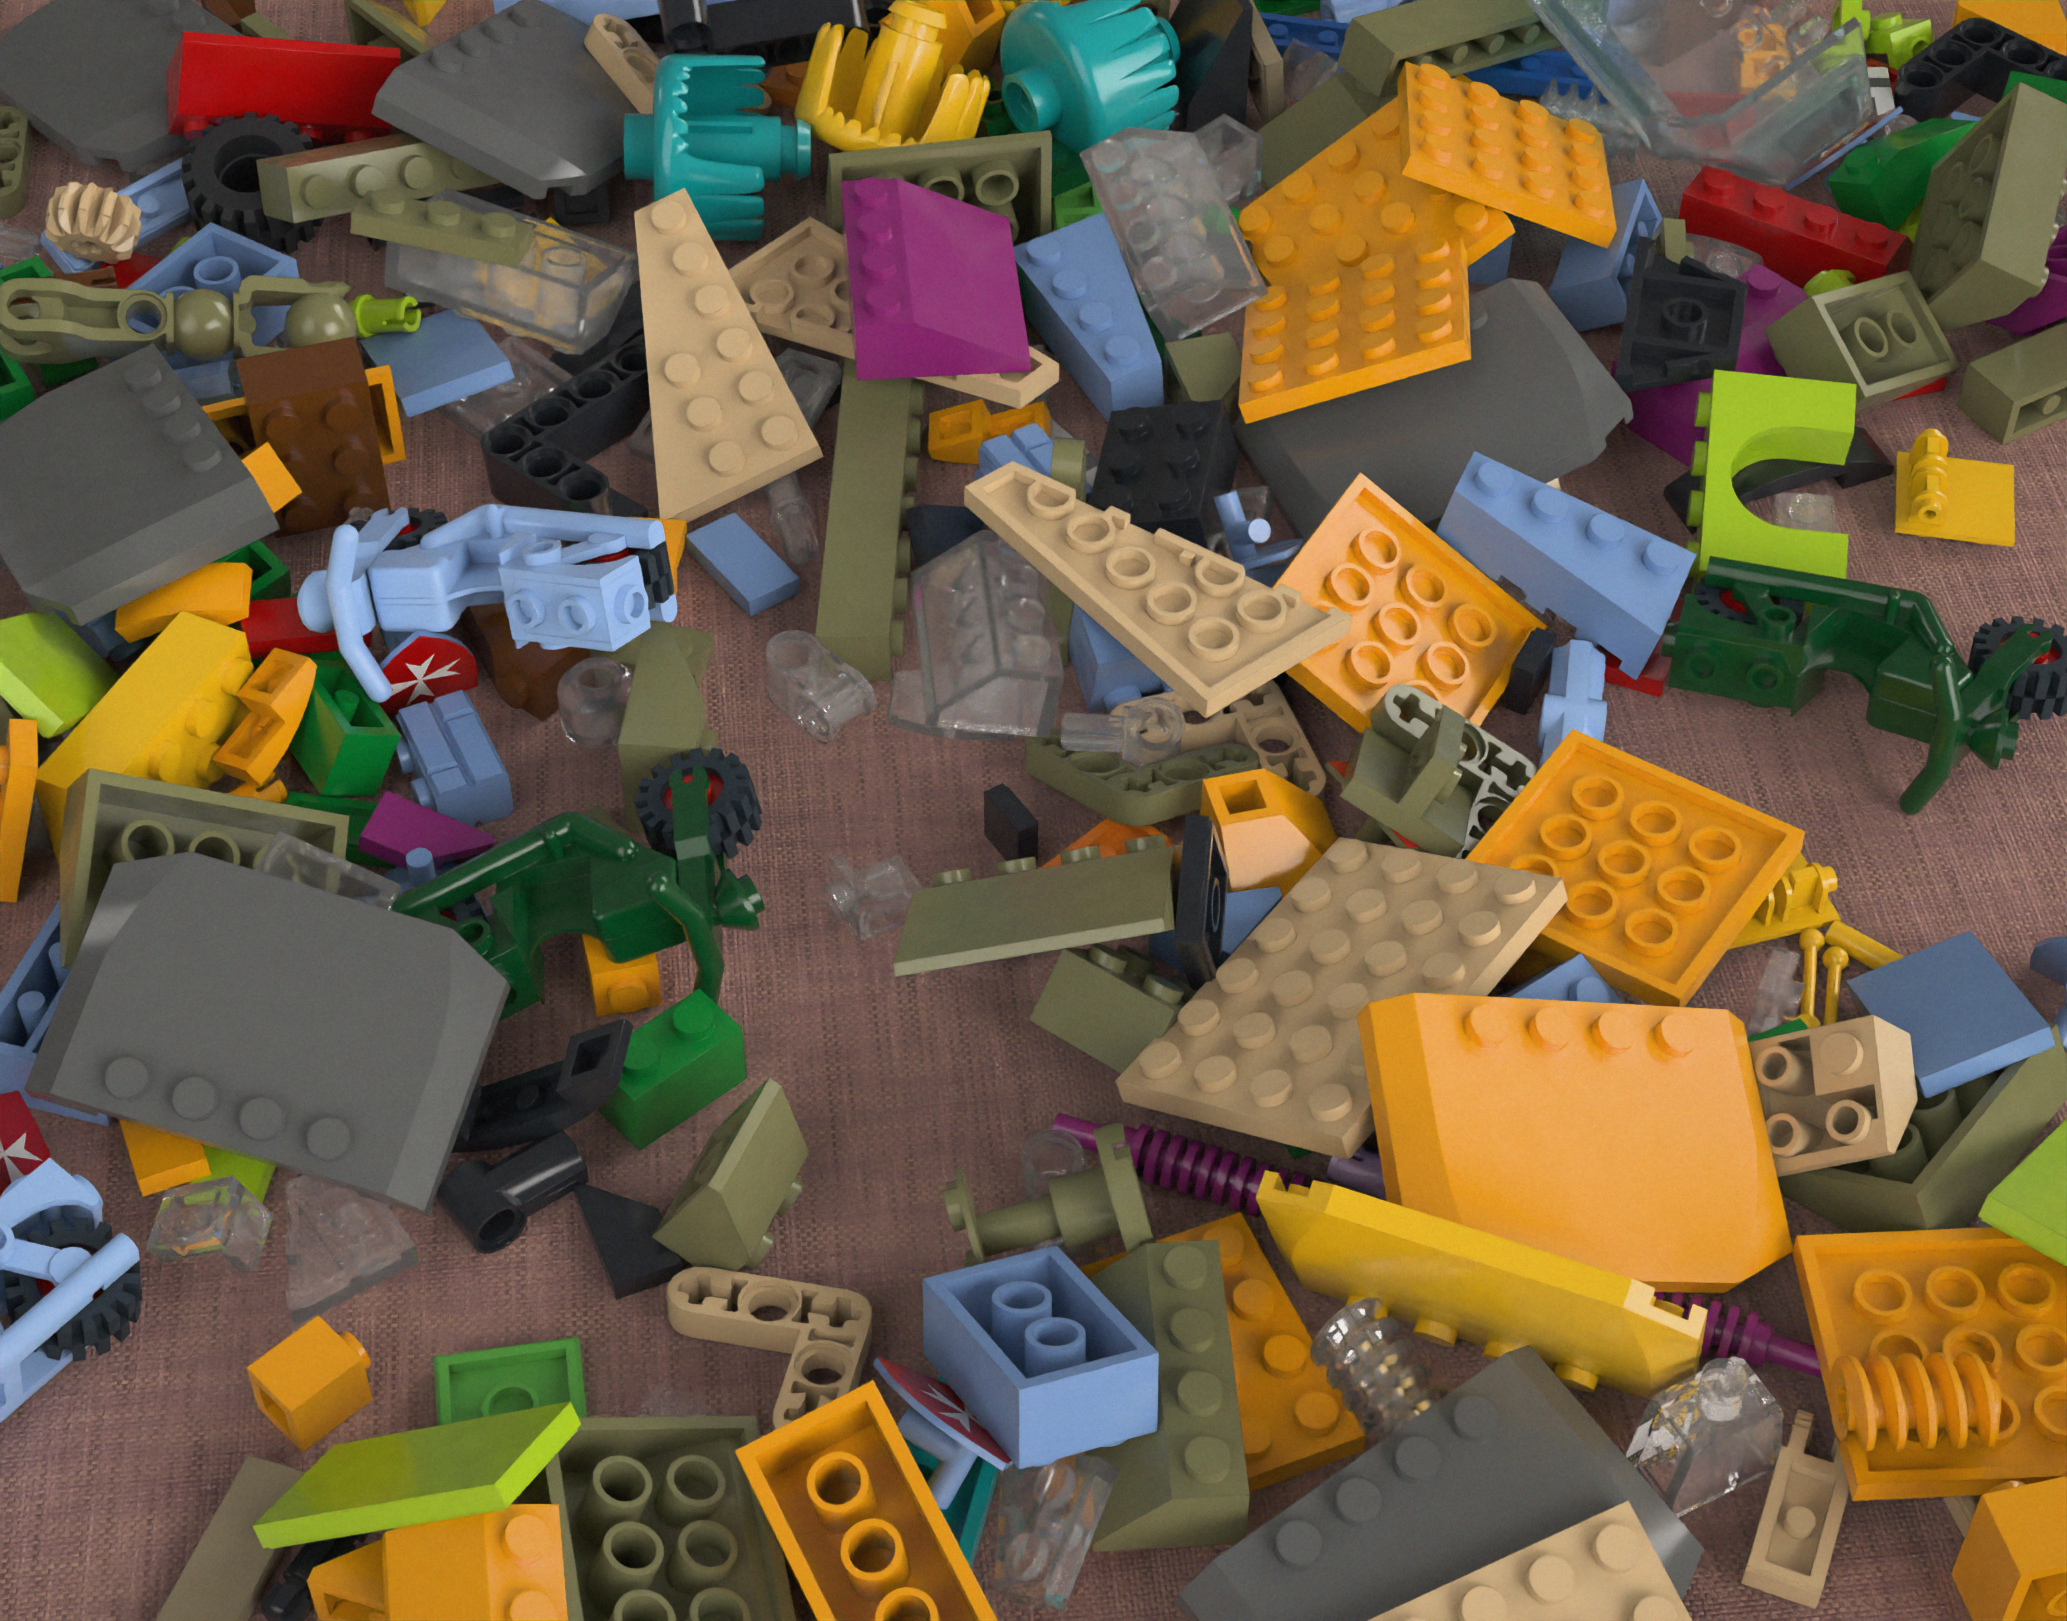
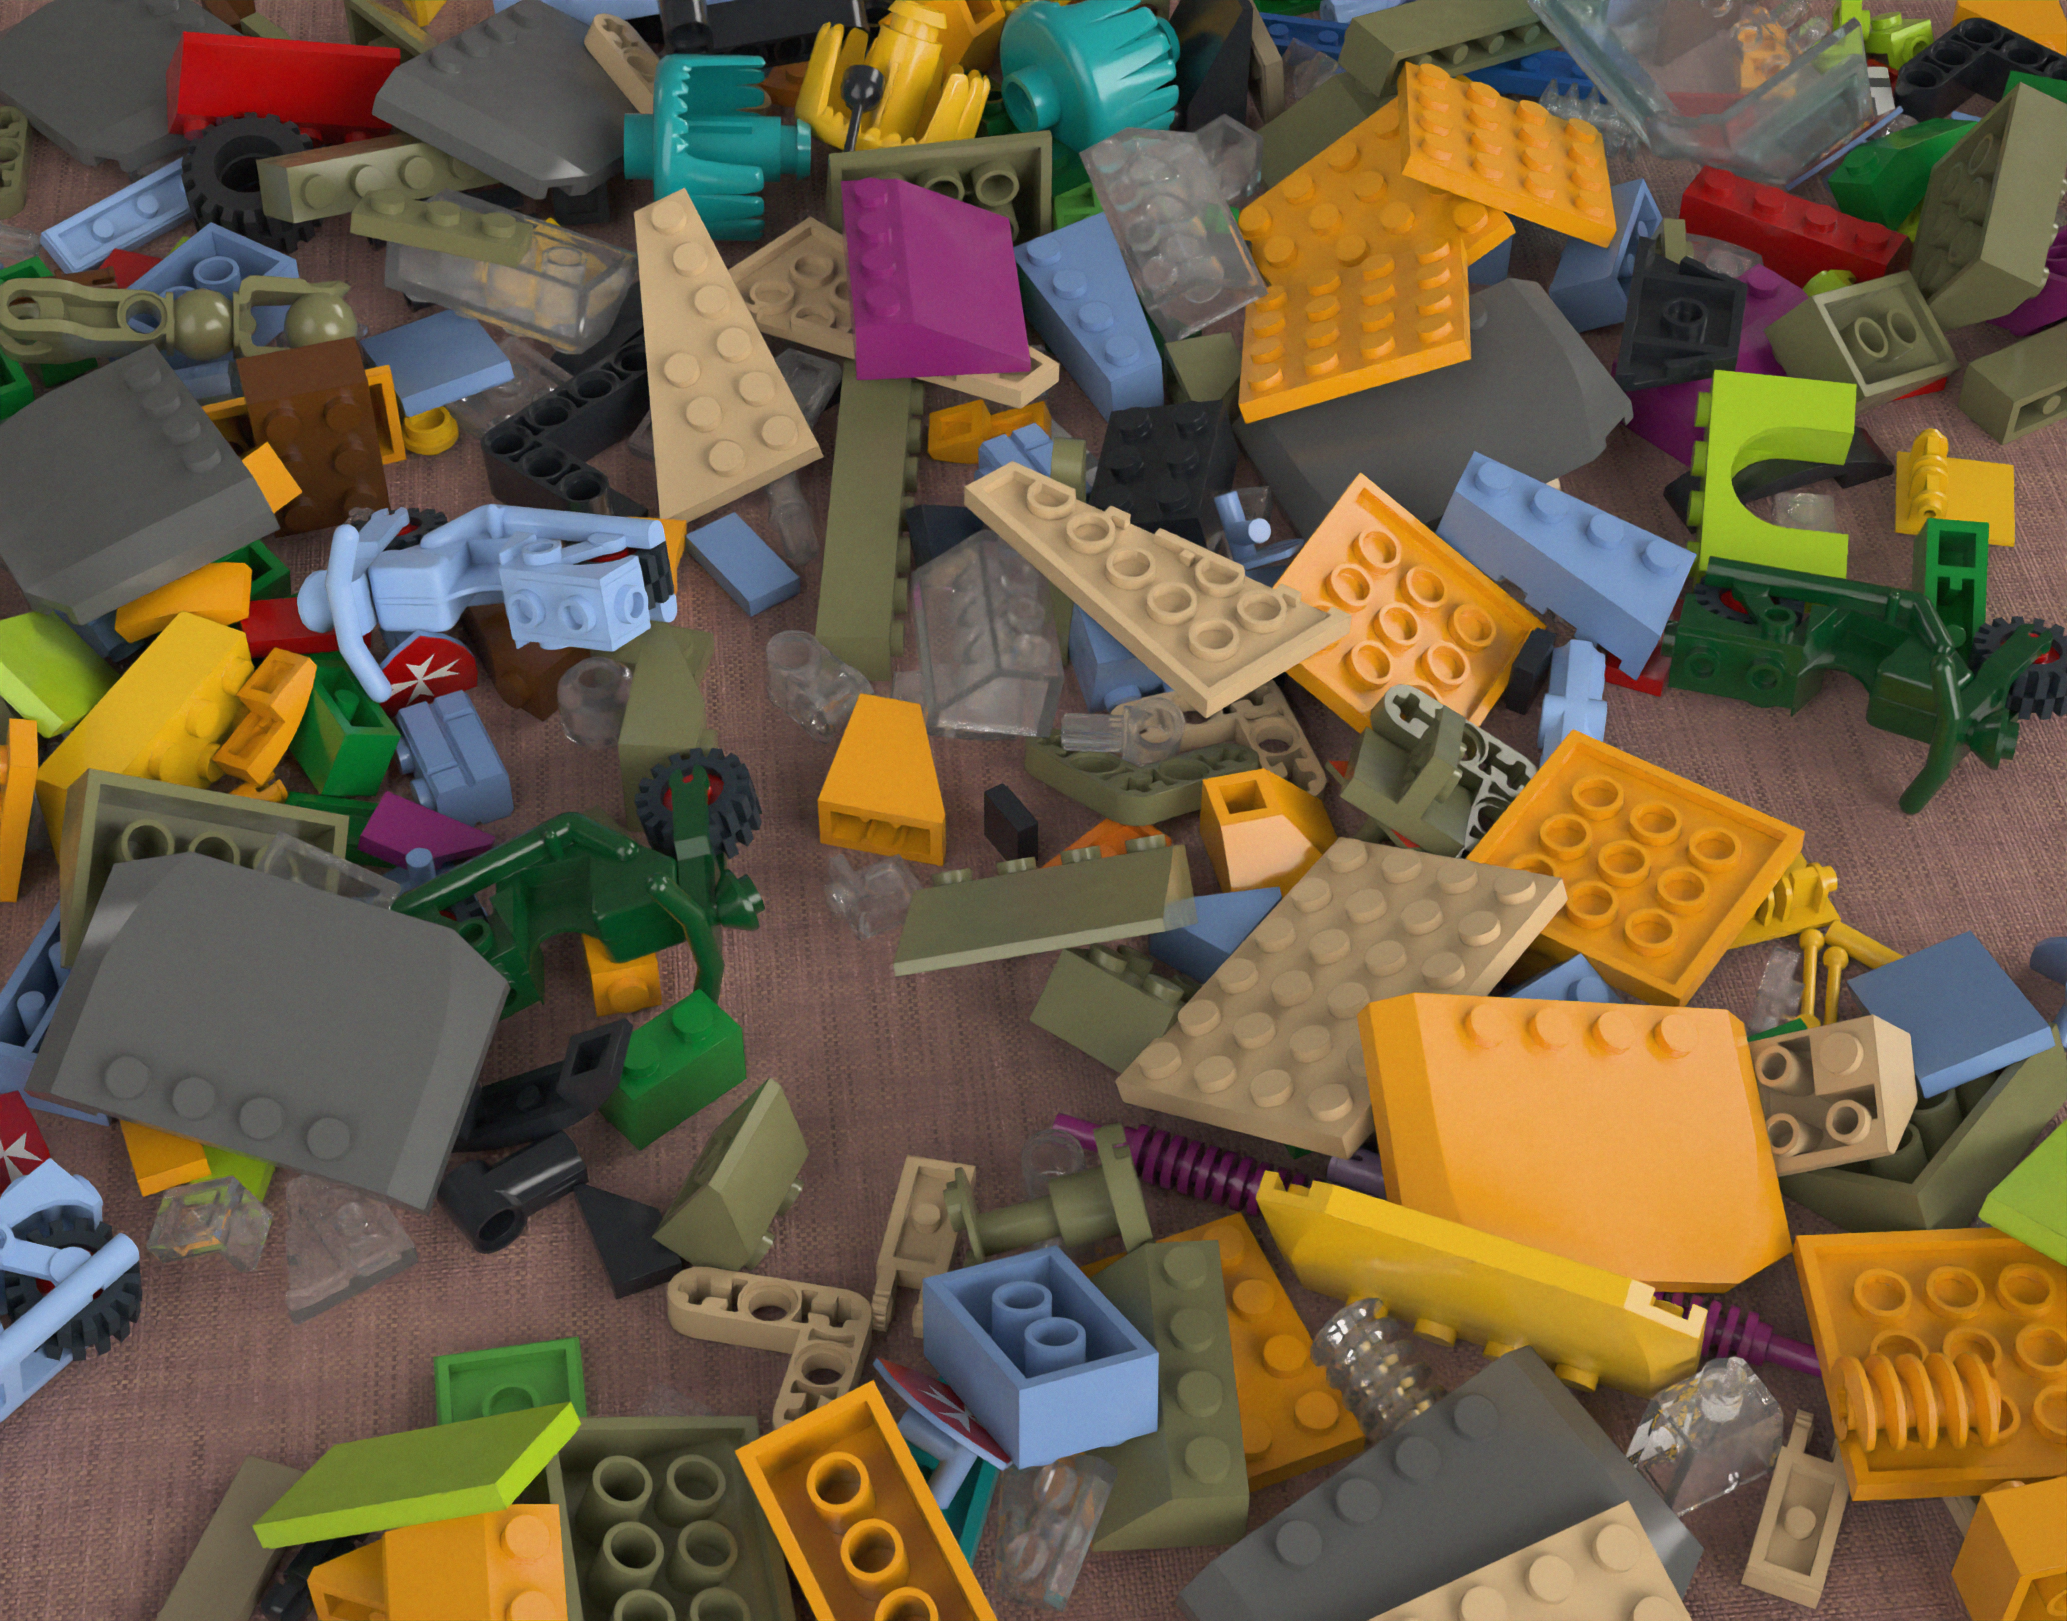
(93, 222): tan gear -> none
(311, 1382): light orange brick -> none
(385, 315): lime pin -> none
(430, 432): none -> yellow plate
(862, 91): none -> black hinge
(884, 785): none -> light orange slope
(917, 1237): none -> tan hinge
(1201, 901): black tile -> none
(1952, 573): none -> green slope

